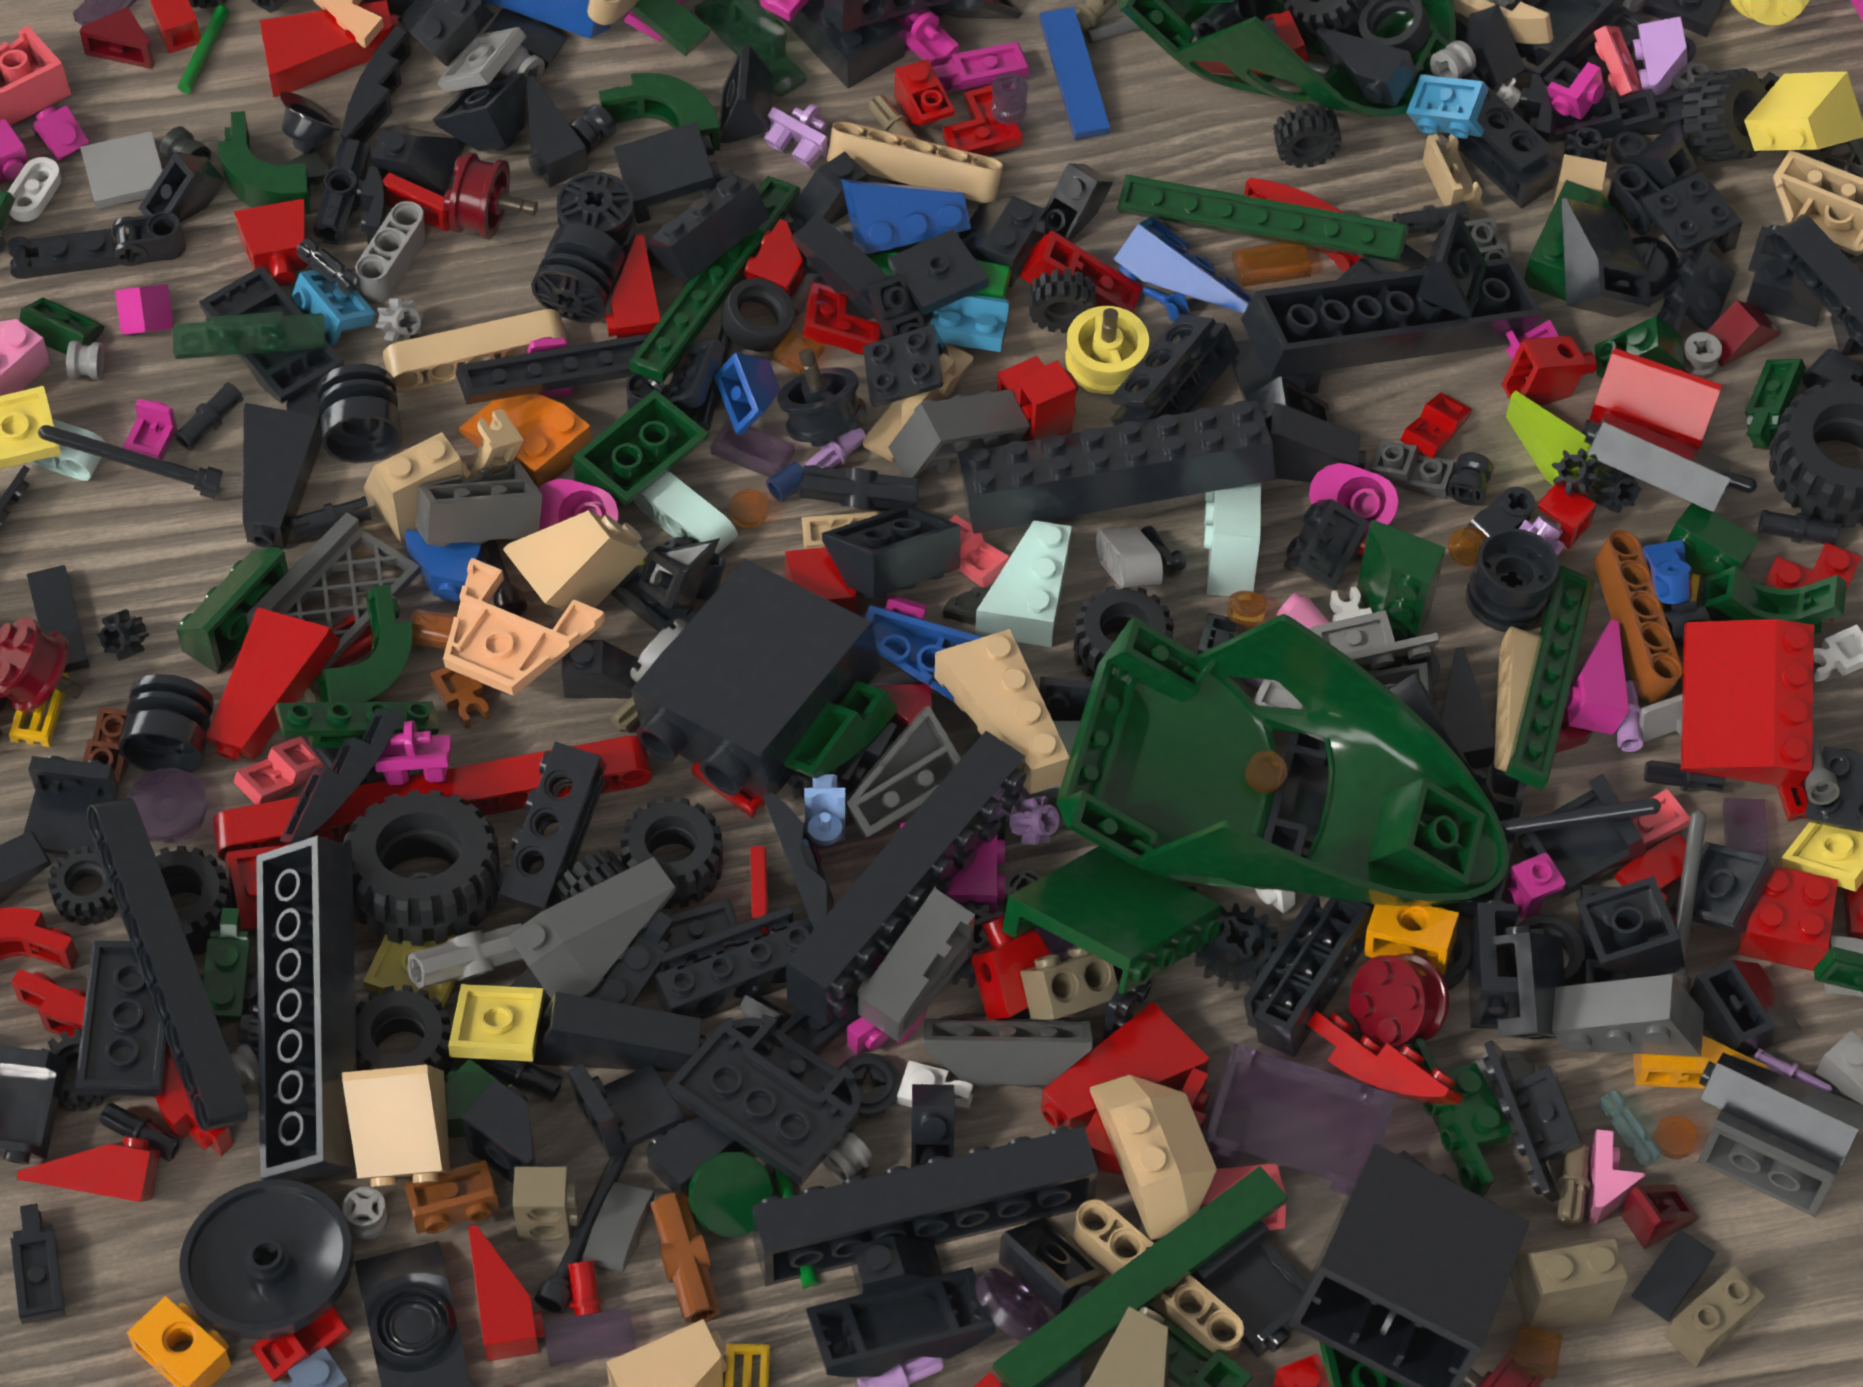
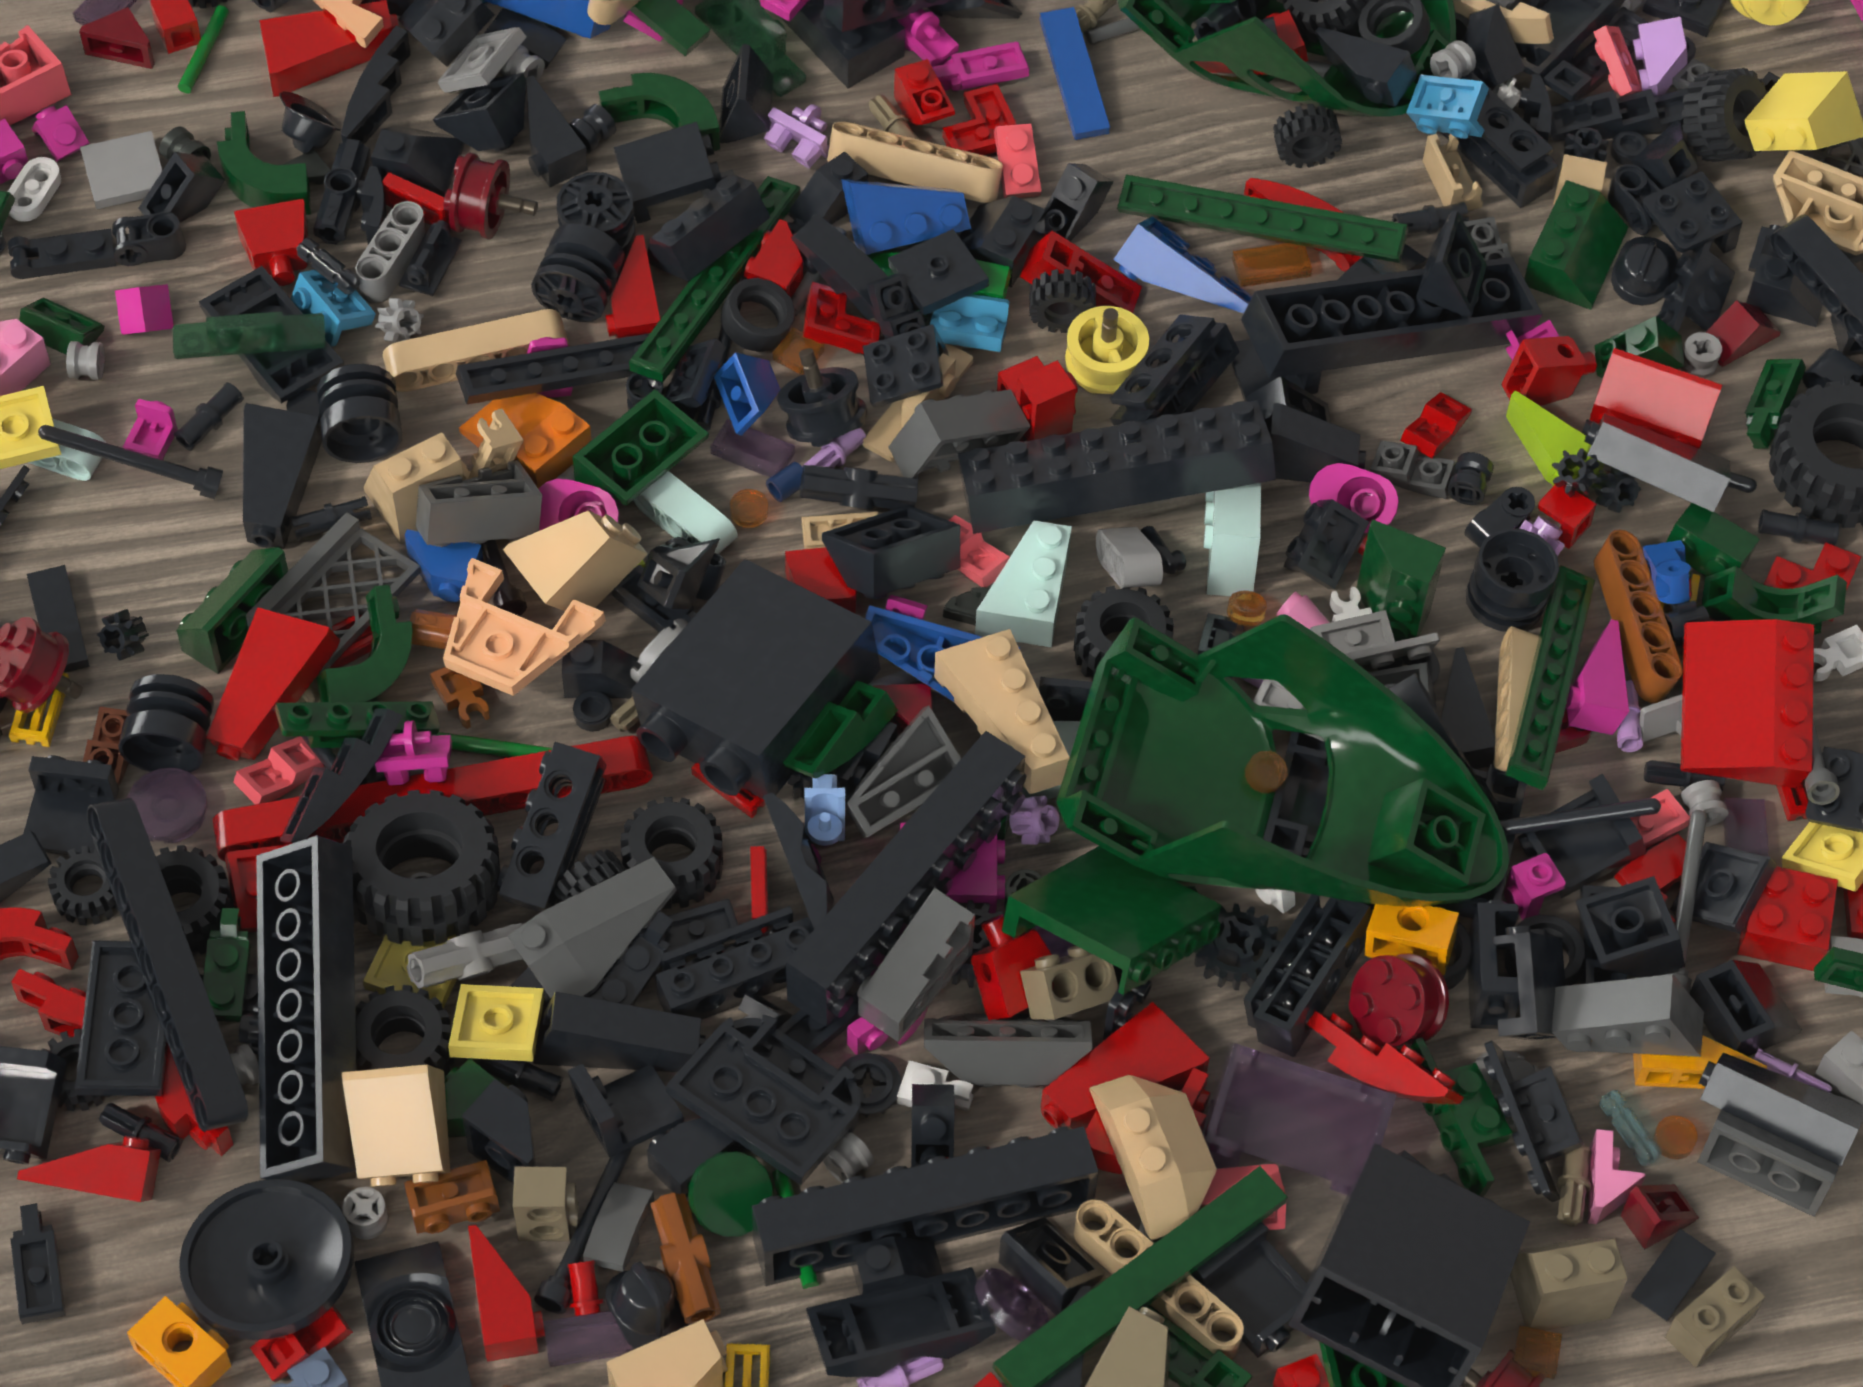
(431, 259): none -> black hinge
(492, 746): none -> green bar
(592, 711): none -> black tile
(644, 1304): none -> black piece
(1009, 99): clear purple wheel -> none
(1019, 160): none -> coral plate
(1174, 302): blue hand -> none
(1465, 545): clear orange tile -> none
(1580, 96): dark pink bracket -> none
(1601, 262): black slope -> none
(1706, 797): none -> light grey wheel

